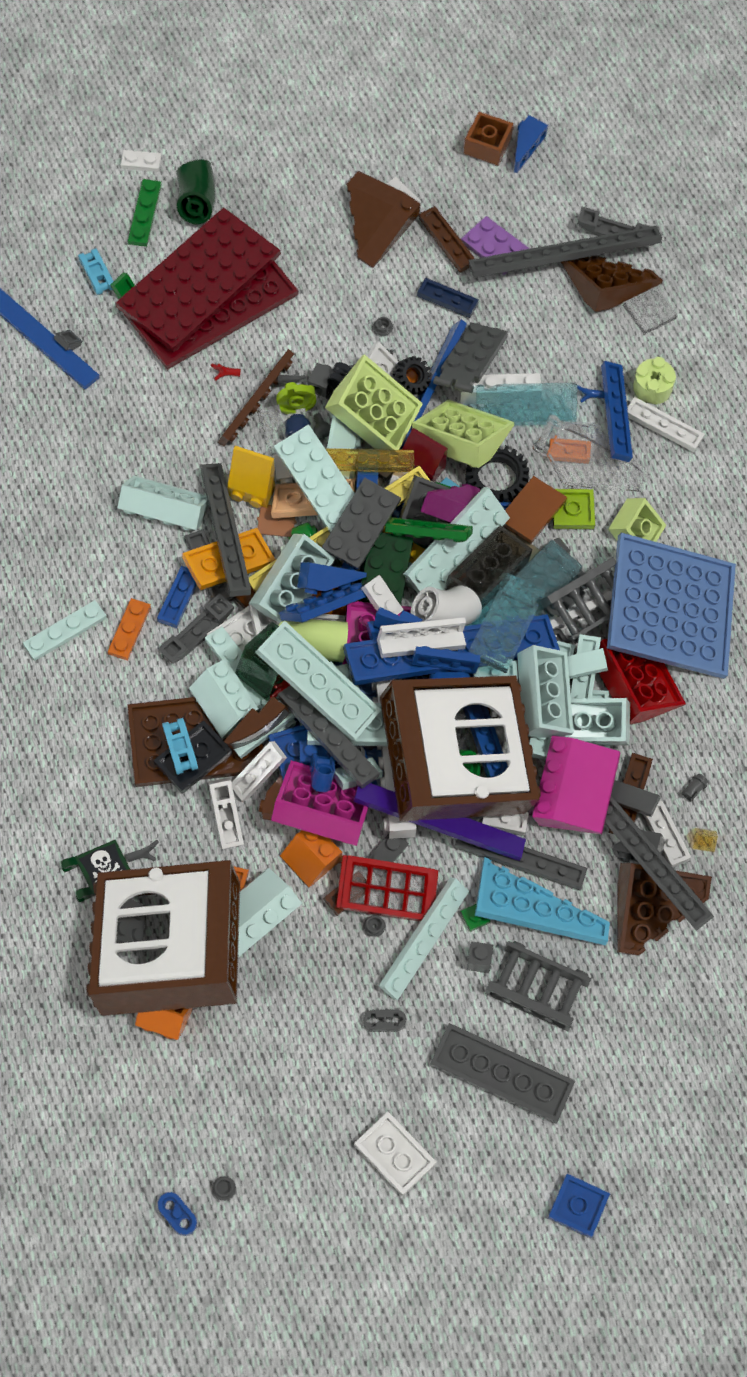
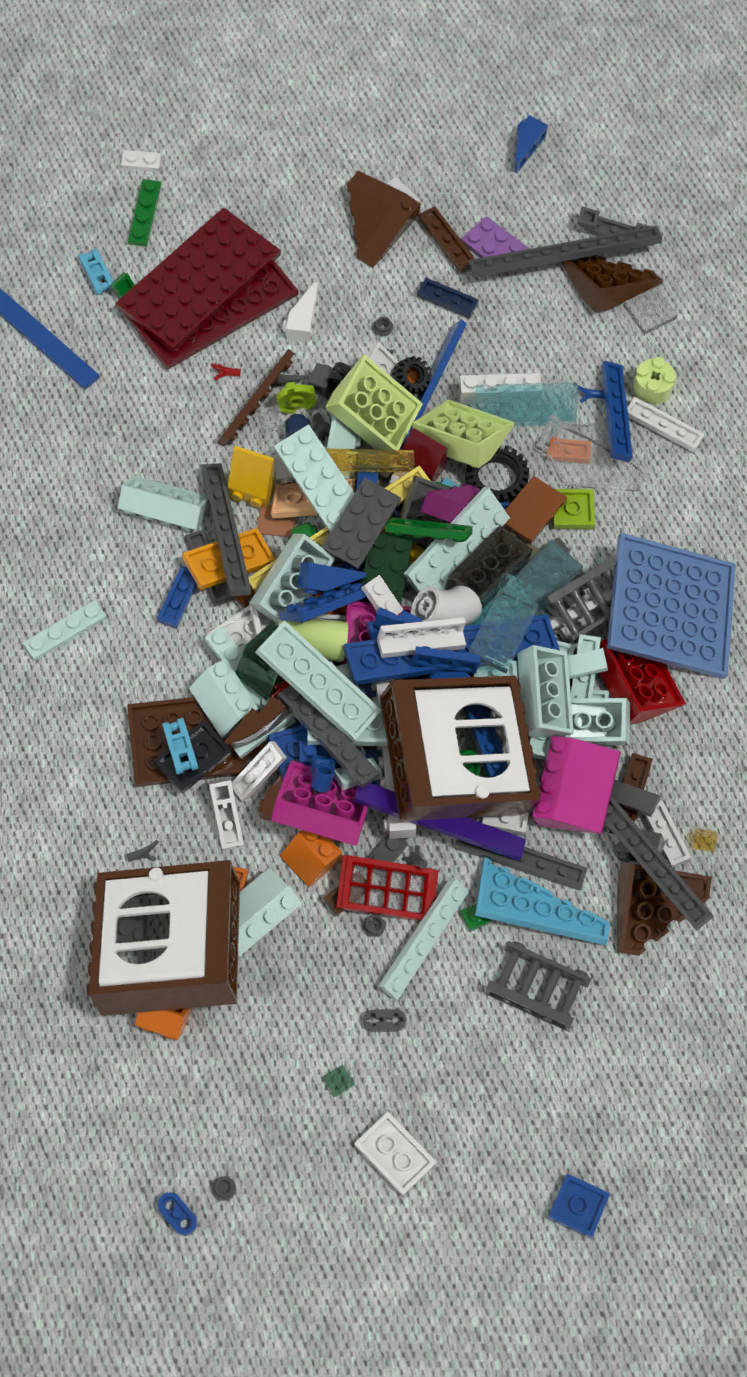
(68, 339): dark grey tile -> none
(100, 859): flag -> none
(129, 629): orange plate -> none
(194, 634): dark grey slope -> none
(196, 191): dark green brick -> none
(301, 316): none -> white slope
(338, 1080): none -> clear green tile
(416, 858): none -> dark grey bar
(471, 357): dark grey hinge -> none
(480, 957): dark grey brick -> none
(488, 138): dark orange brick -> none
(502, 1073): dark grey plate -> none
(638, 520): yellowish green slope -> none
(697, 784): dark grey pin -> none

